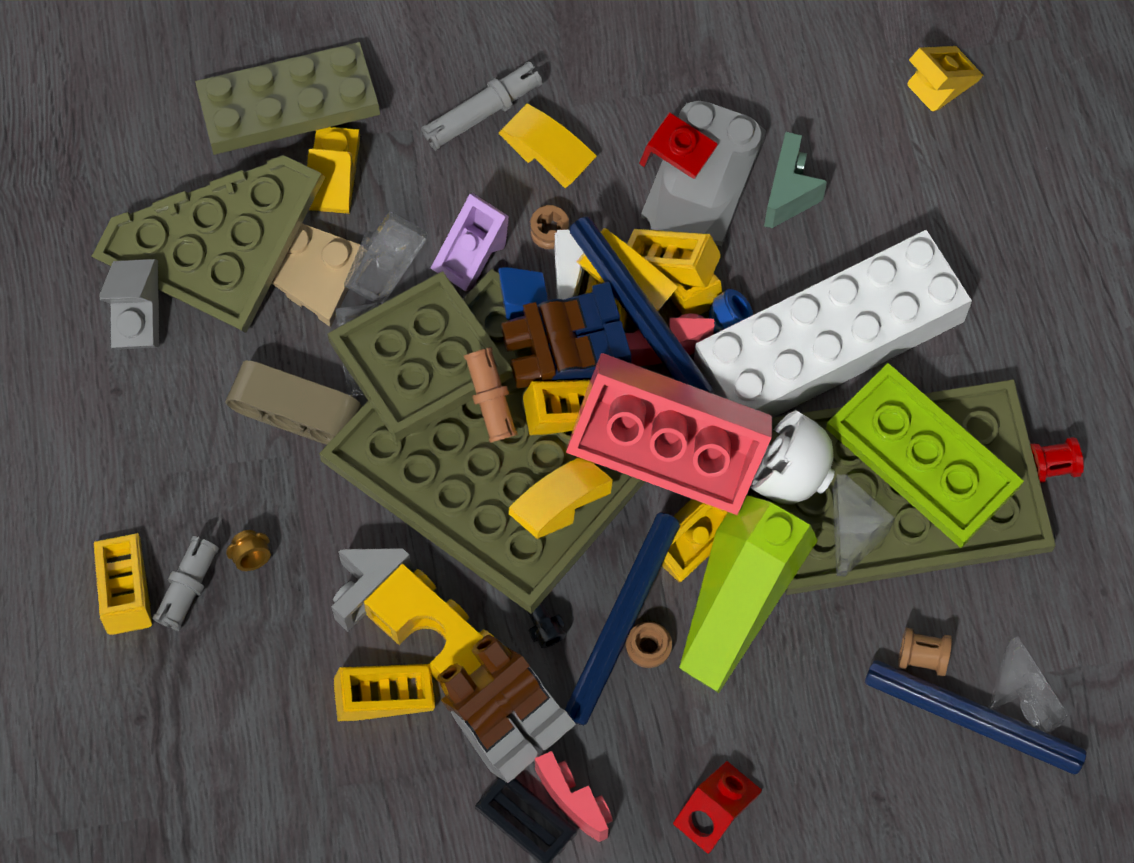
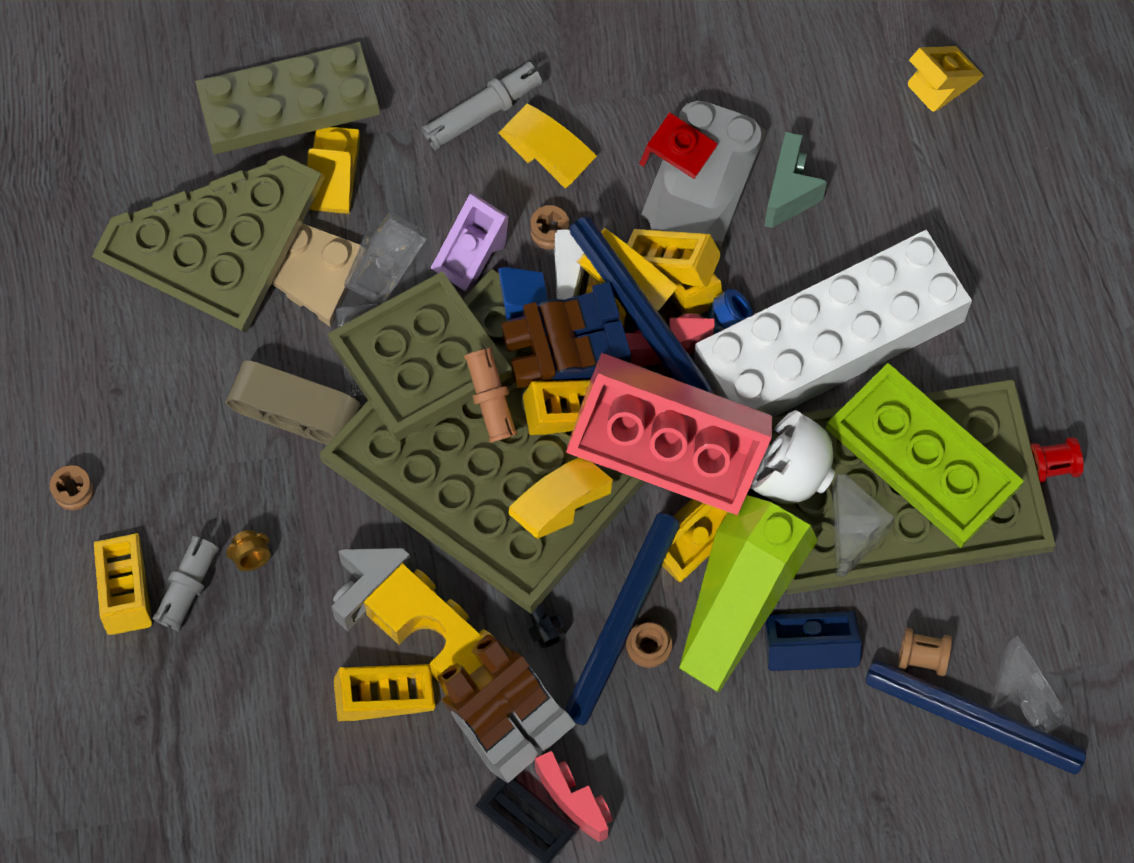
(63, 498): none -> medium nougat bush
(134, 302): light grey slope -> none
(723, 799): red bracket -> none
(812, 641): none -> dark blue slope

